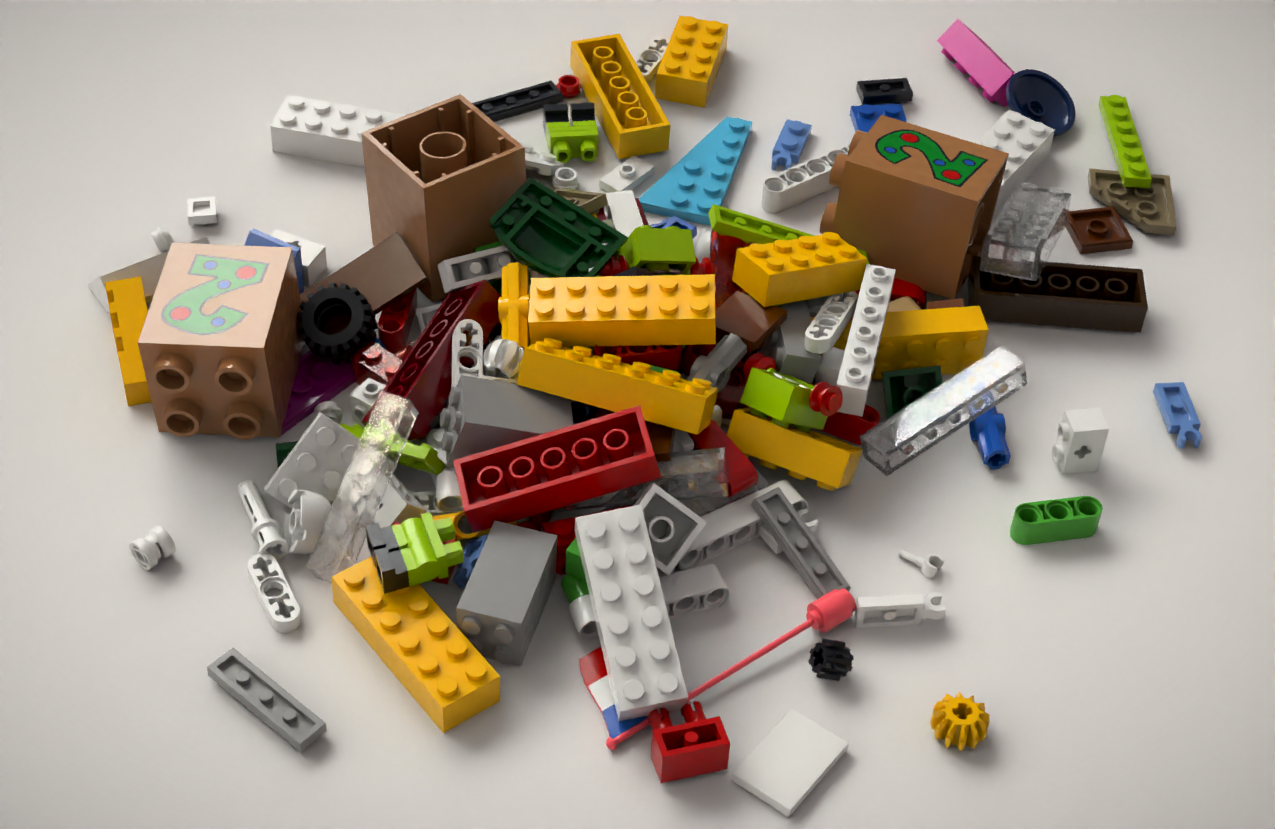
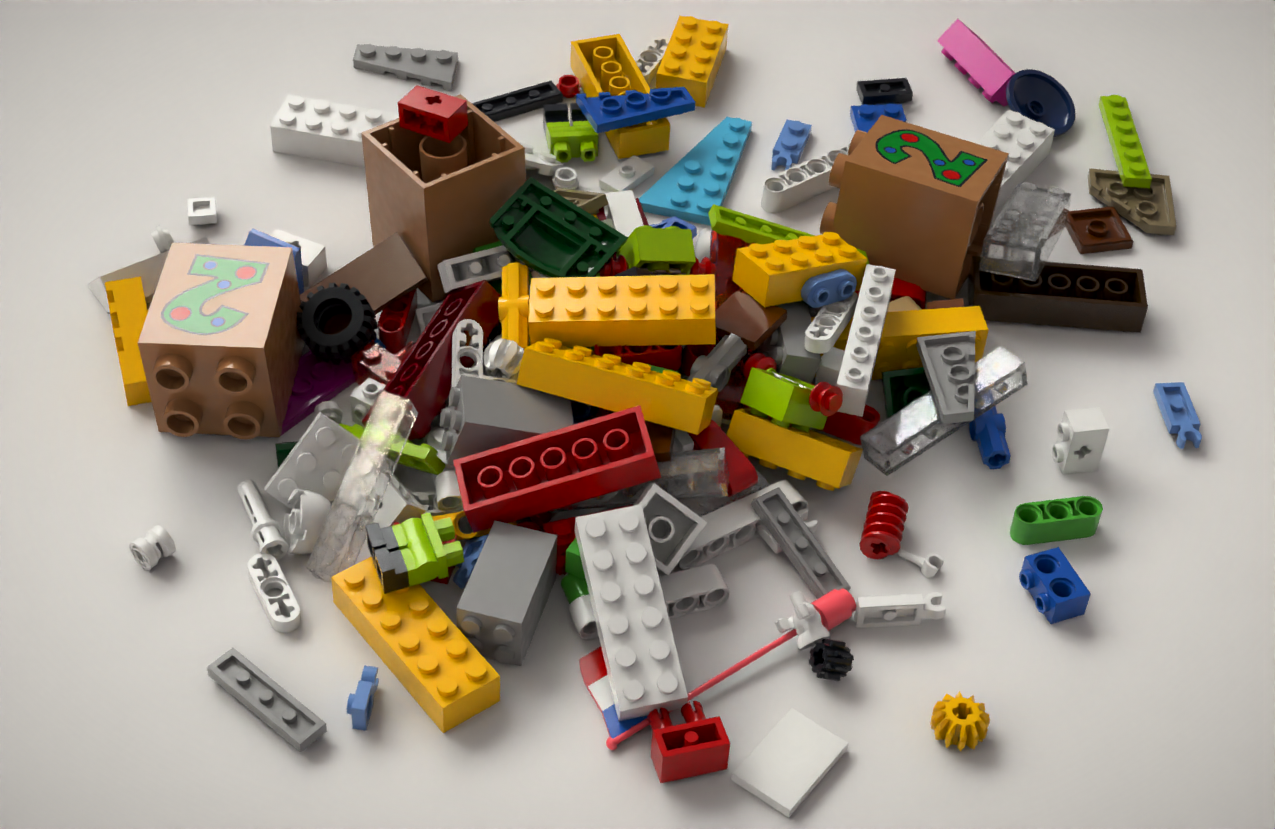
(362, 702): none -> medium blue plate
(417, 63): none -> light grey wing
(433, 113): none -> red brick
(634, 107): none -> blue wing
(805, 621): none -> white piece
(828, 288): none -> medium blue plate
(883, 525): none -> red piece
(950, 373): none -> light grey wing
(1054, 585): none -> blue brick

